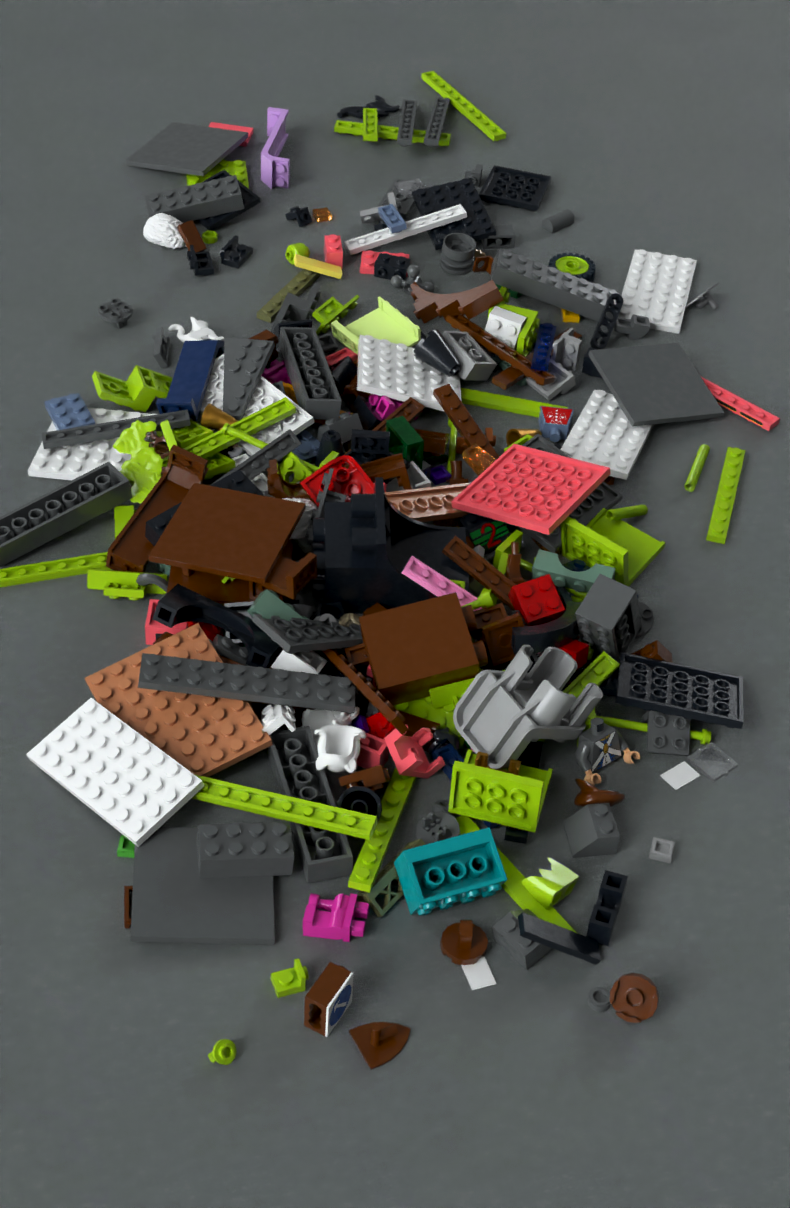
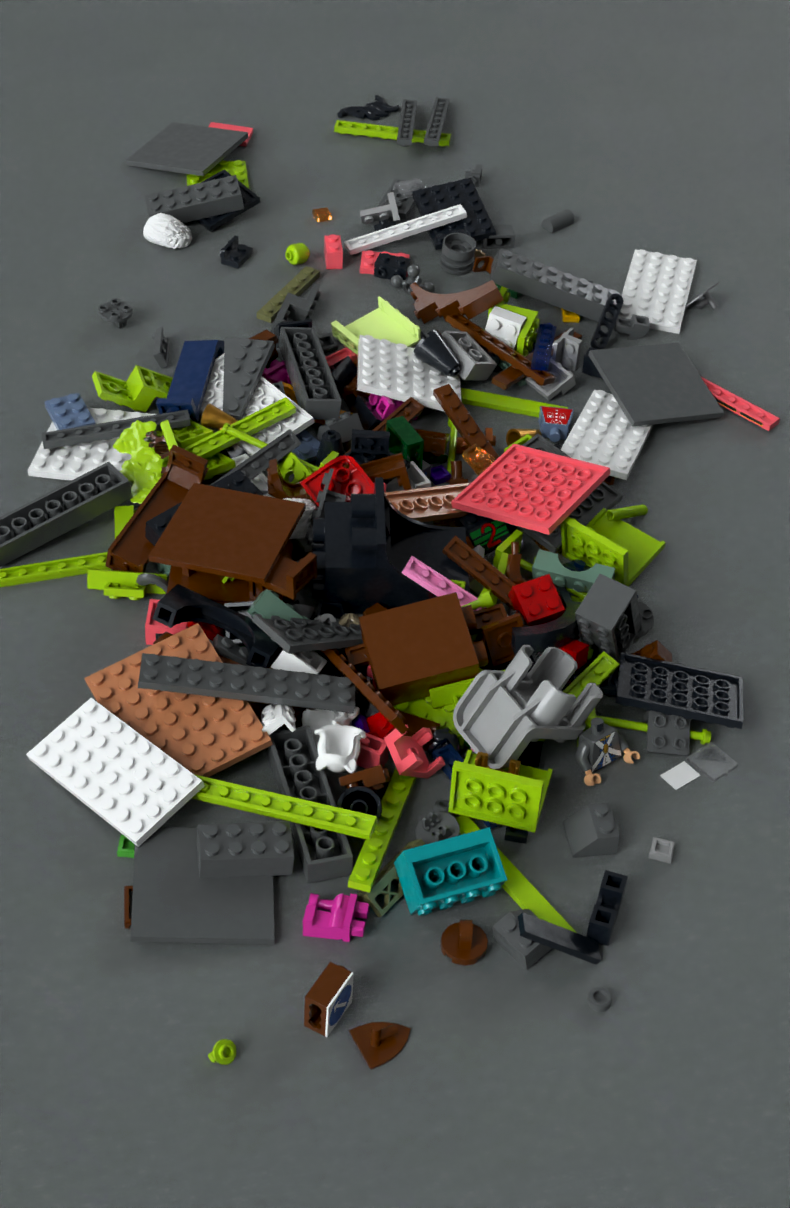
(191, 236): reddish brown tile -> none
(199, 331): white animal -> none
(200, 262): black bracket -> none
(209, 237): lime tile -> none
(274, 169): lavender panel -> none
(290, 980): lime bracket -> none
(301, 214): black bracket -> none
(318, 266): light yellow tile -> none
(332, 311): lime bracket -> none
(370, 124): lime tile -> none
(392, 218): sand blue plate -> none
(464, 106): lime plate -> none
(479, 974): white sticker -> none
(515, 188): black plate -> none
(553, 885): lime piece -> none
(575, 265): wheel -> none
(592, 795): reddish brown piece -> none
(634, 997): reddish brown tile -> none
(697, 468): lime piece -> none
(725, 495): lime plate -> none

